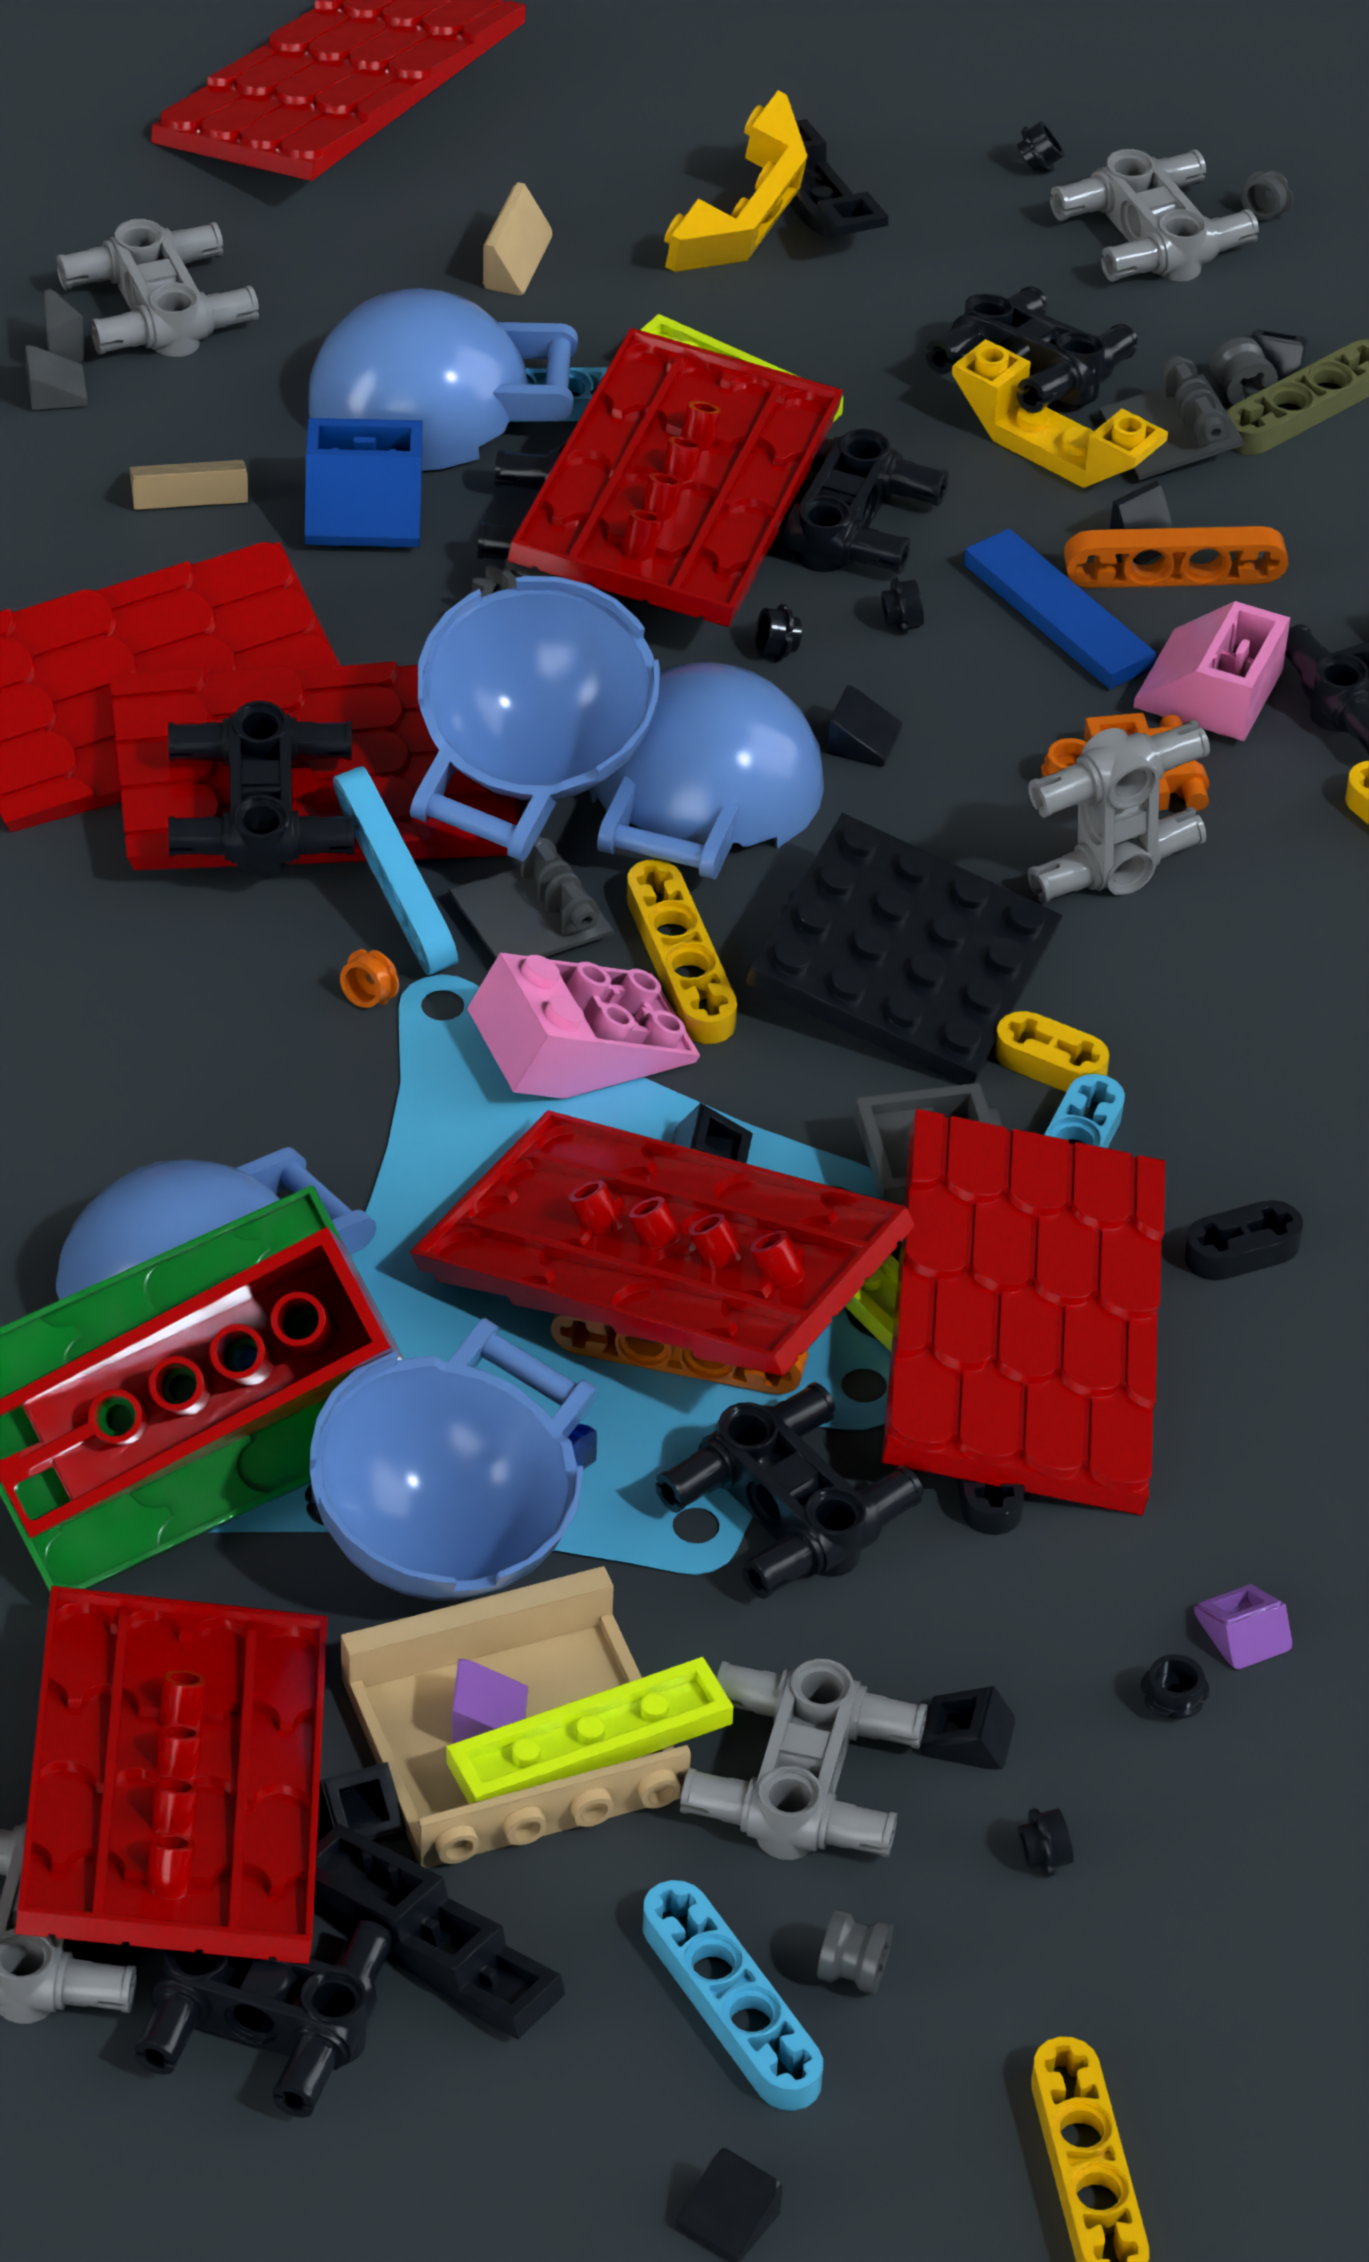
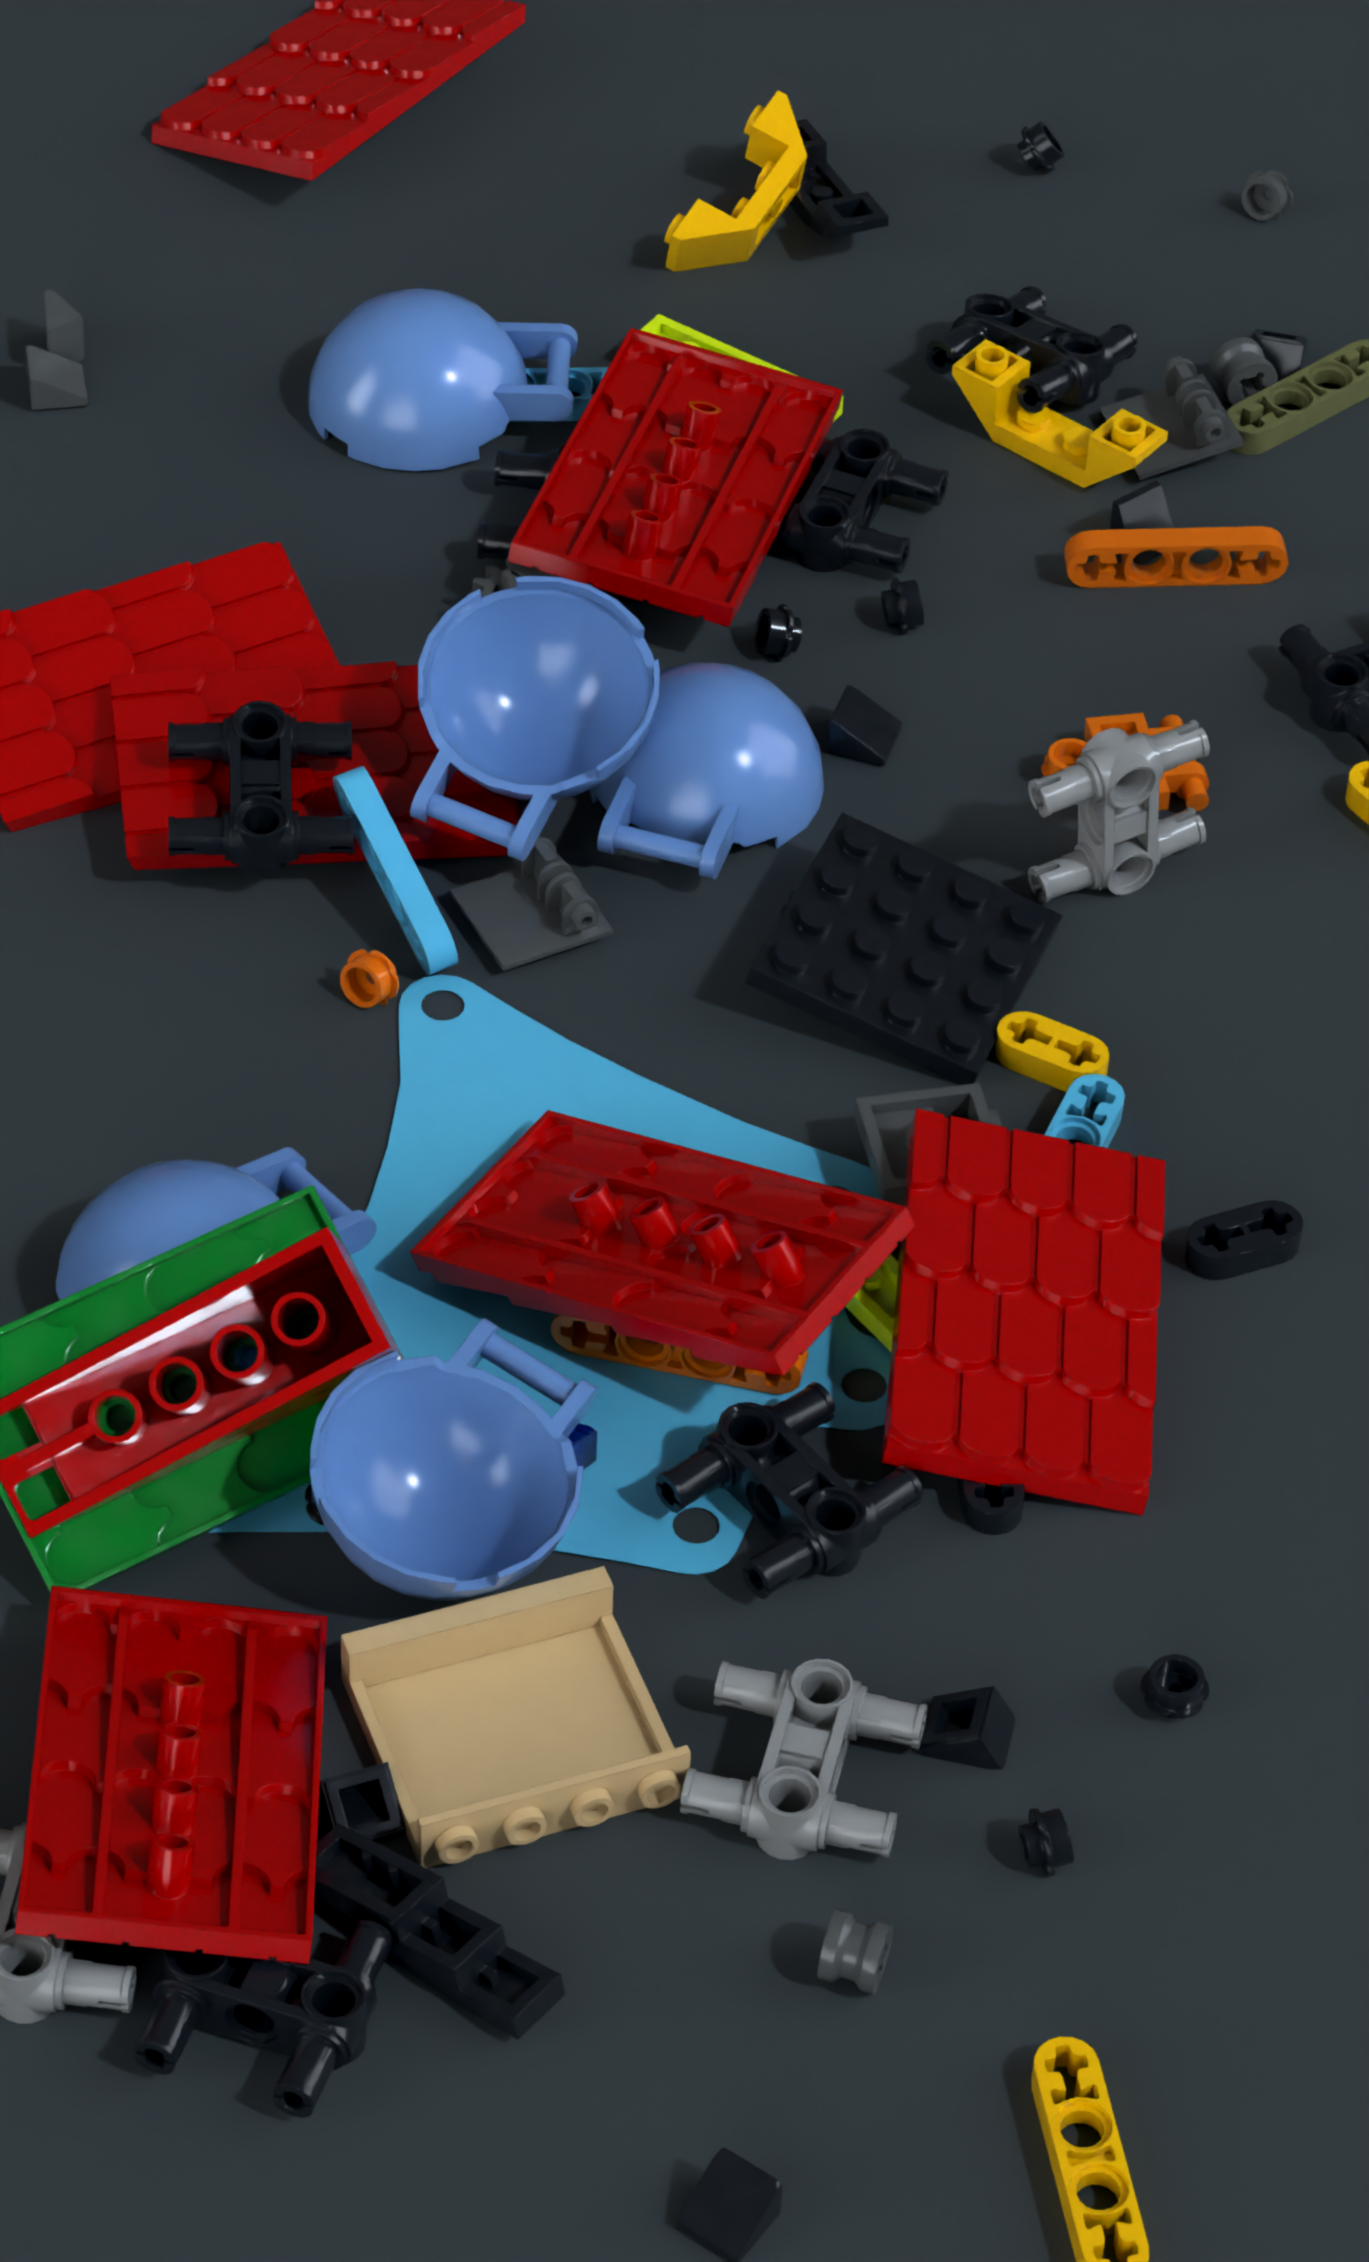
(157, 287): light grey piece -> none
(189, 484): tan slope -> none
(363, 482): blue slope -> none
(484, 1700): medium lavender slope -> none
(515, 243): tan slope -> none
(576, 1025): bright pink slope -> none
(592, 1732): neon yellow plate -> none
(681, 950): yellow beam -> none
(713, 1134): black slope -> none
(740, 1990): medium azure beam -> none
(1059, 608): blue tile -> none
(1154, 215): light grey piece -> none
(1218, 669): bright pink slope -> none
(1246, 1625): medium lavender slope -> none

